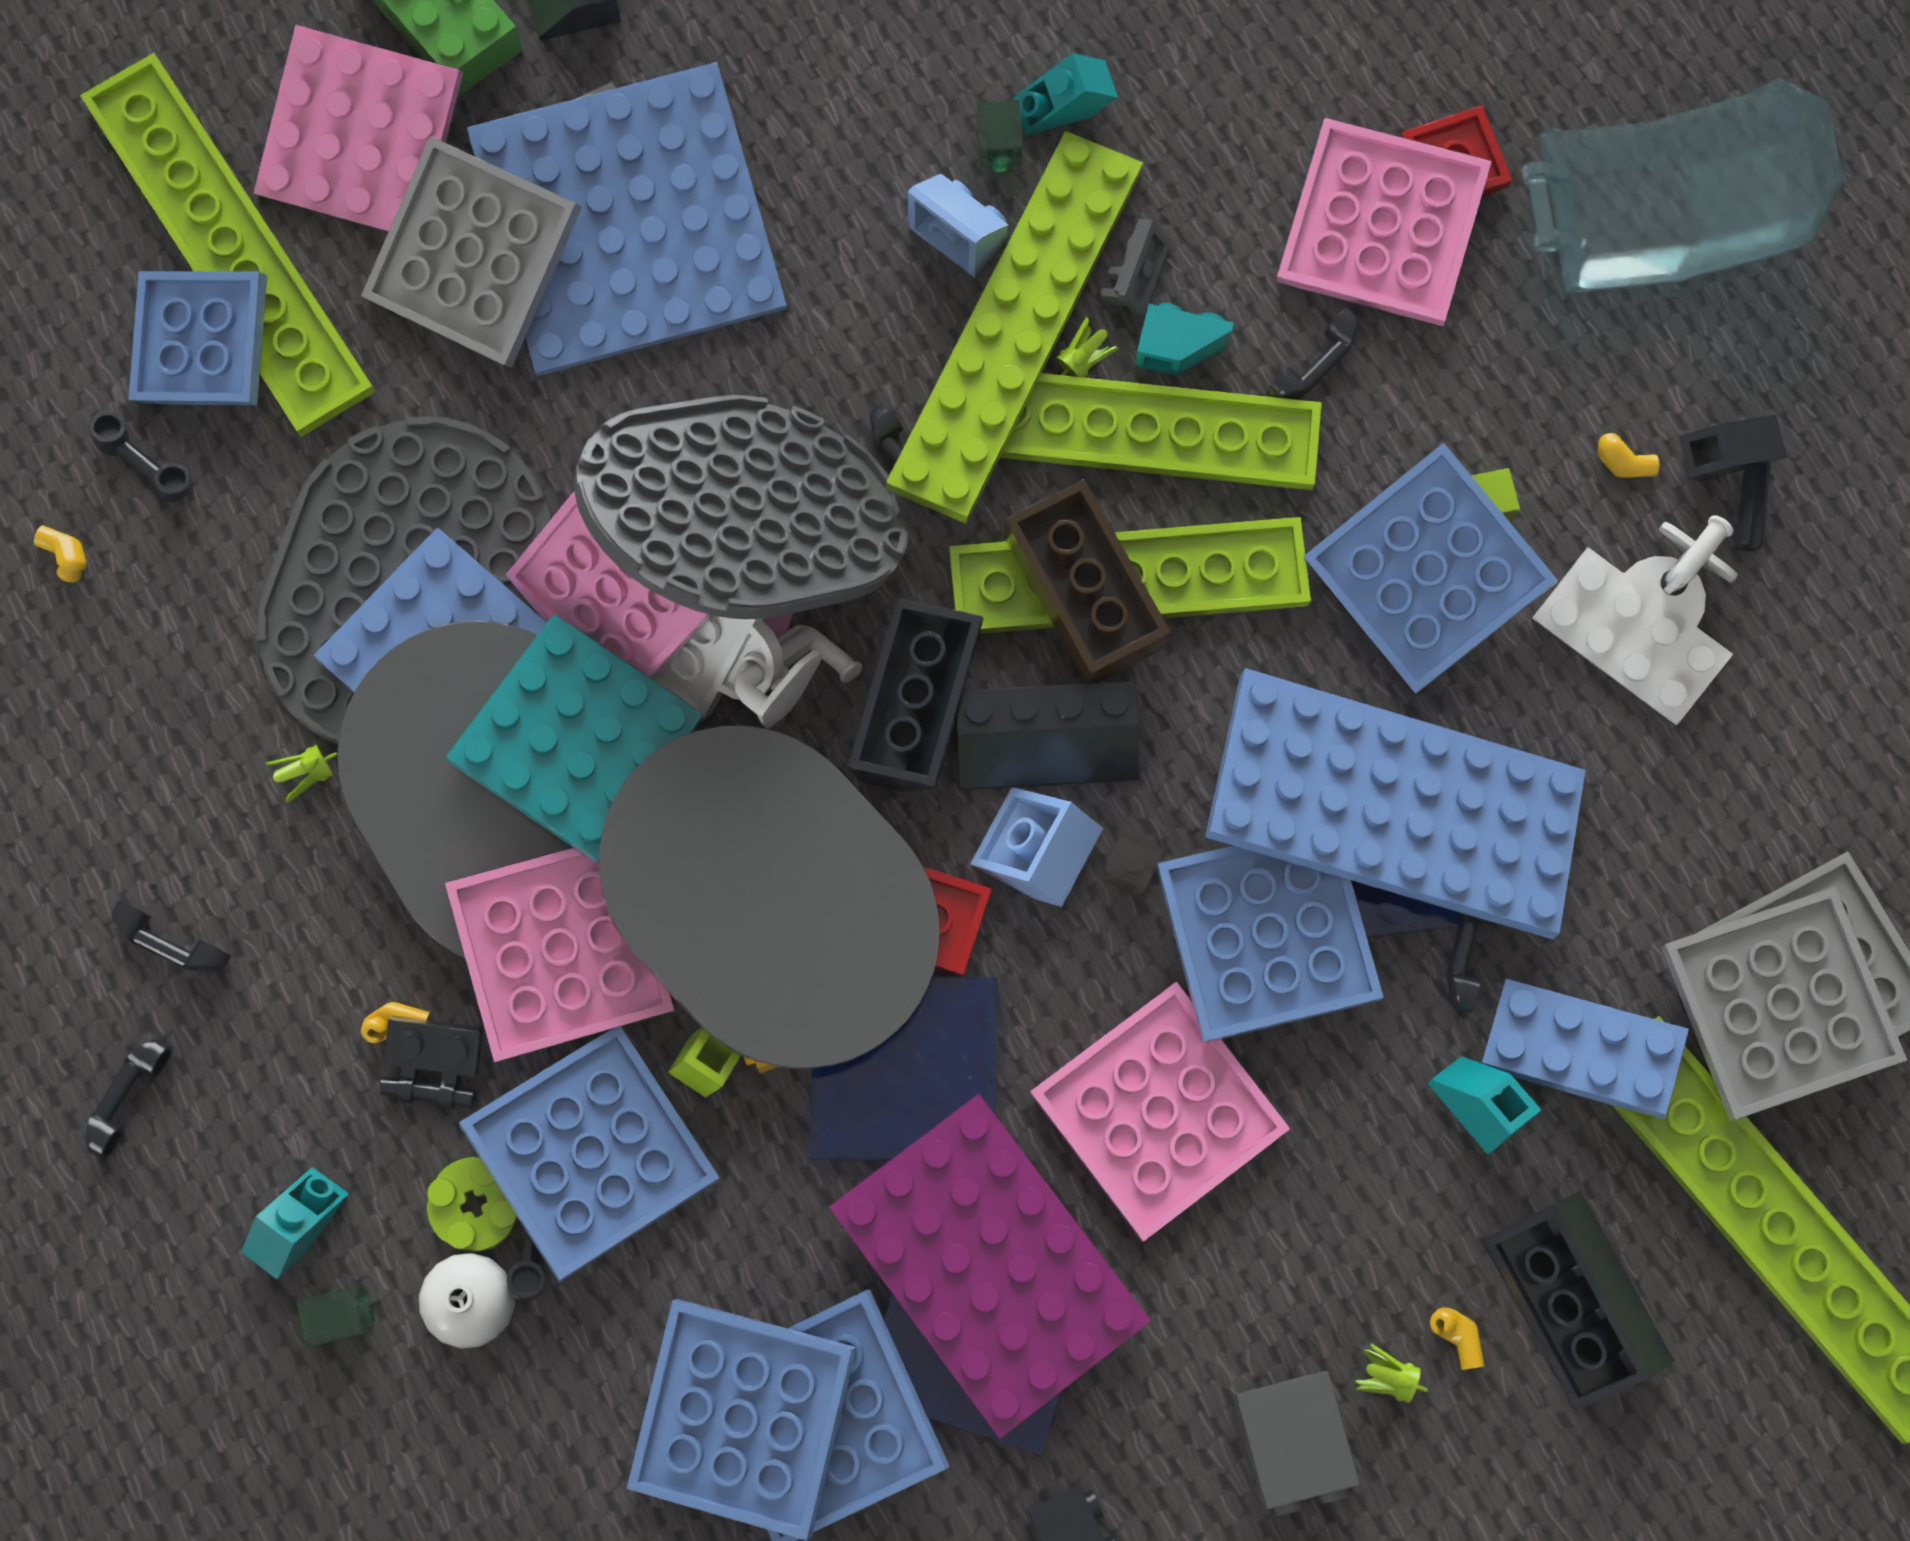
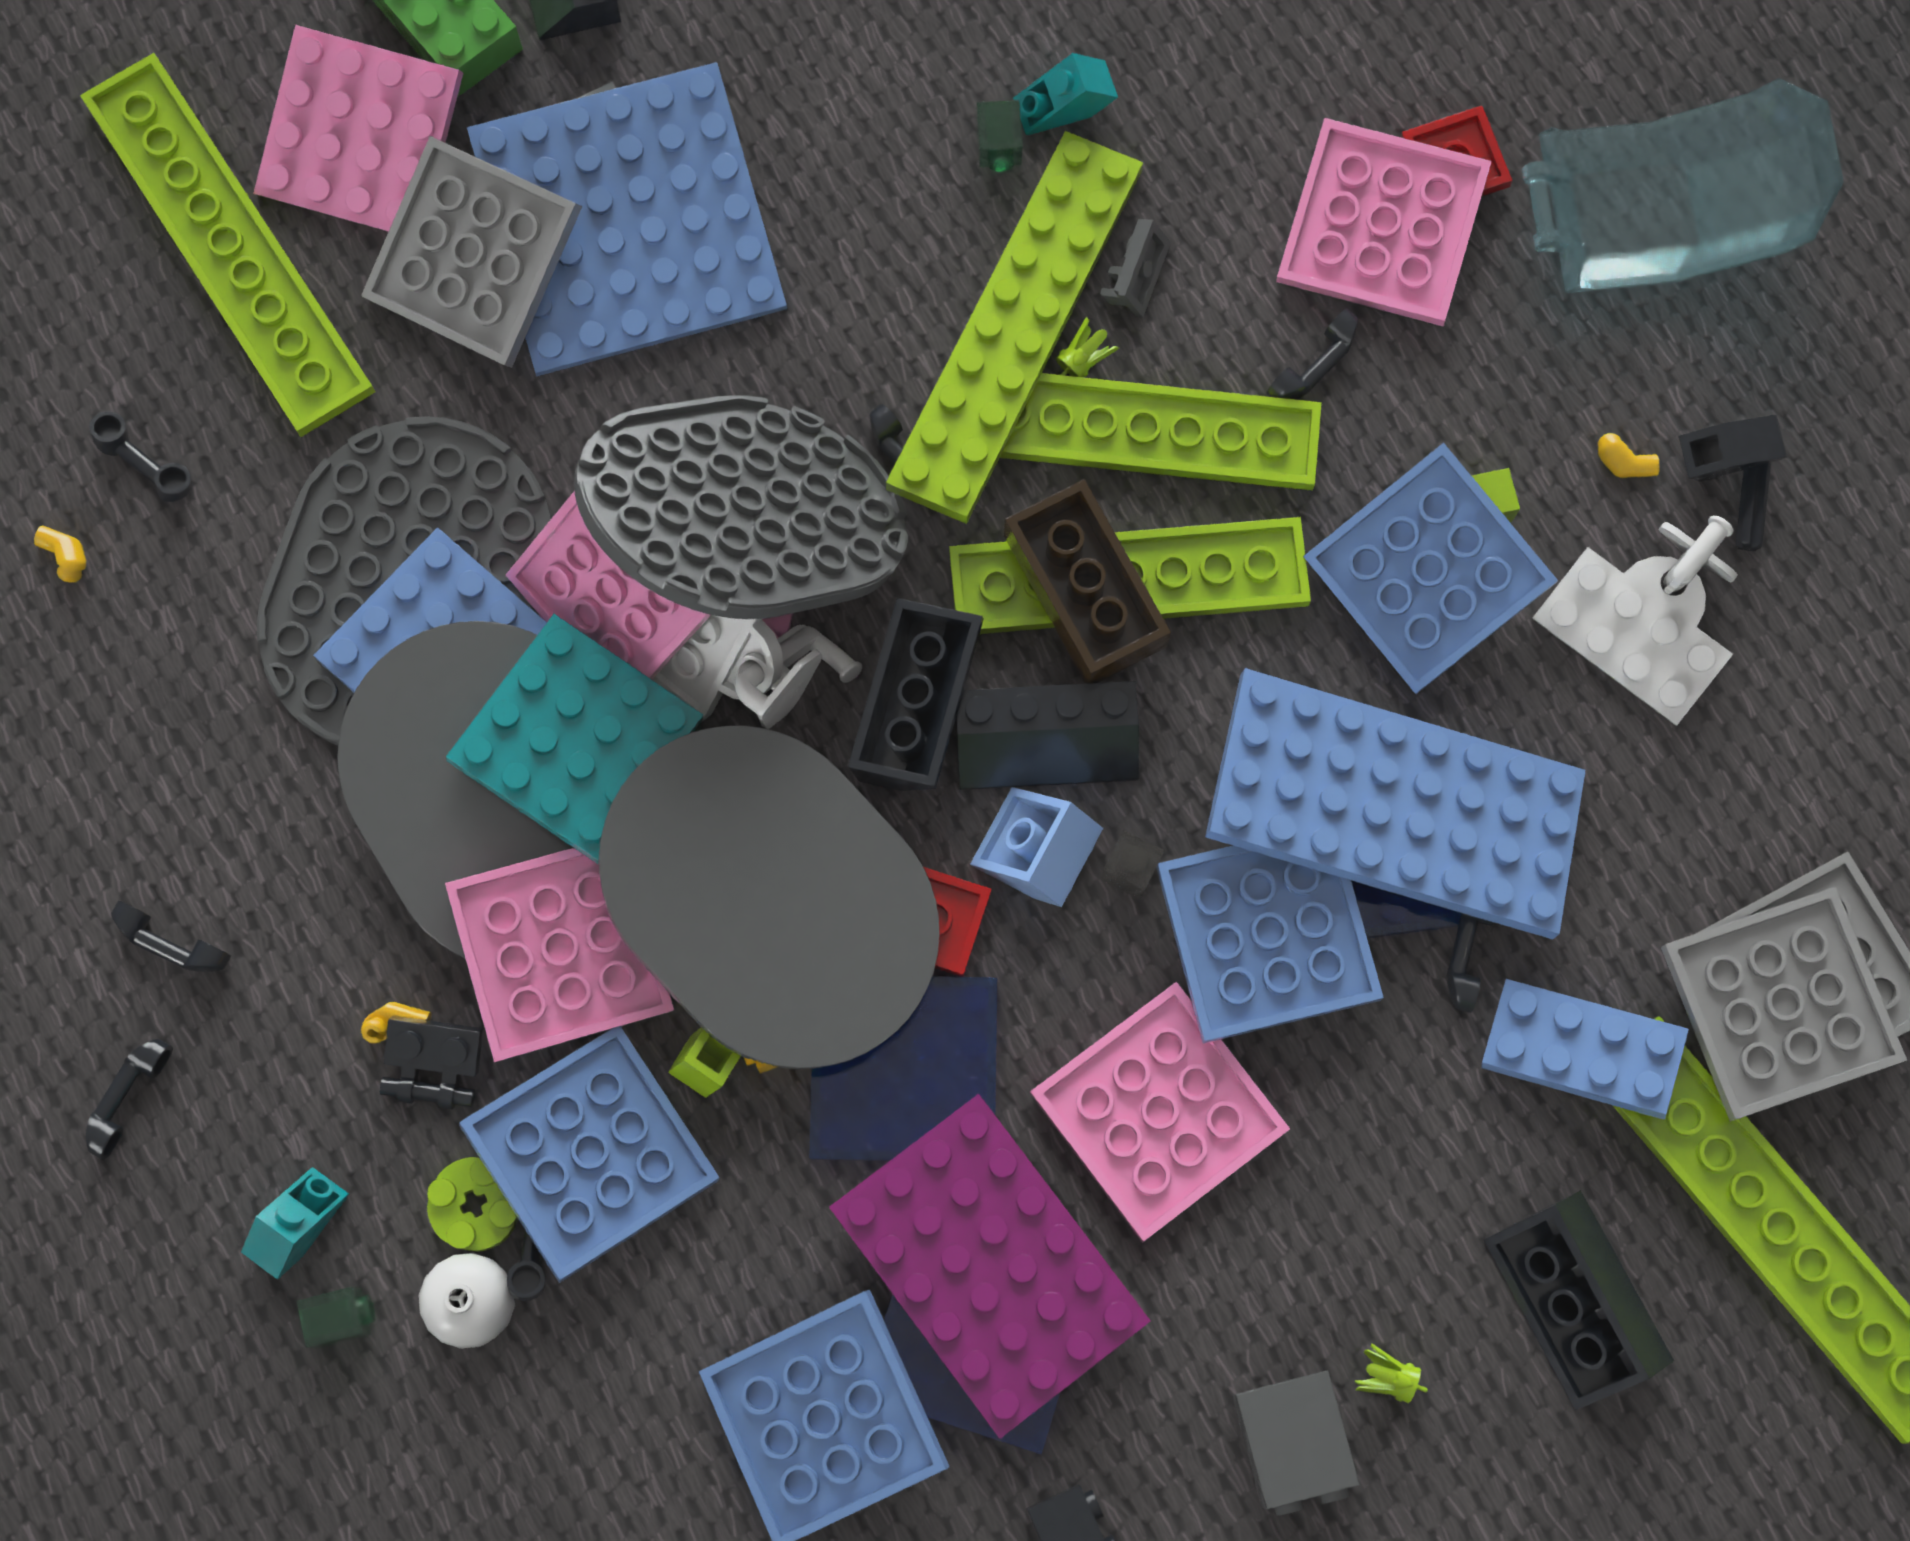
(197, 338): medium blue plate -> none
(310, 762): lime piece -> none
(741, 1419): medium blue plate -> none
(956, 222): light blue slope -> none
(1179, 339): teal slope -> none
(1460, 1332): yellow arm -> none
(1484, 1101): teal slope -> none

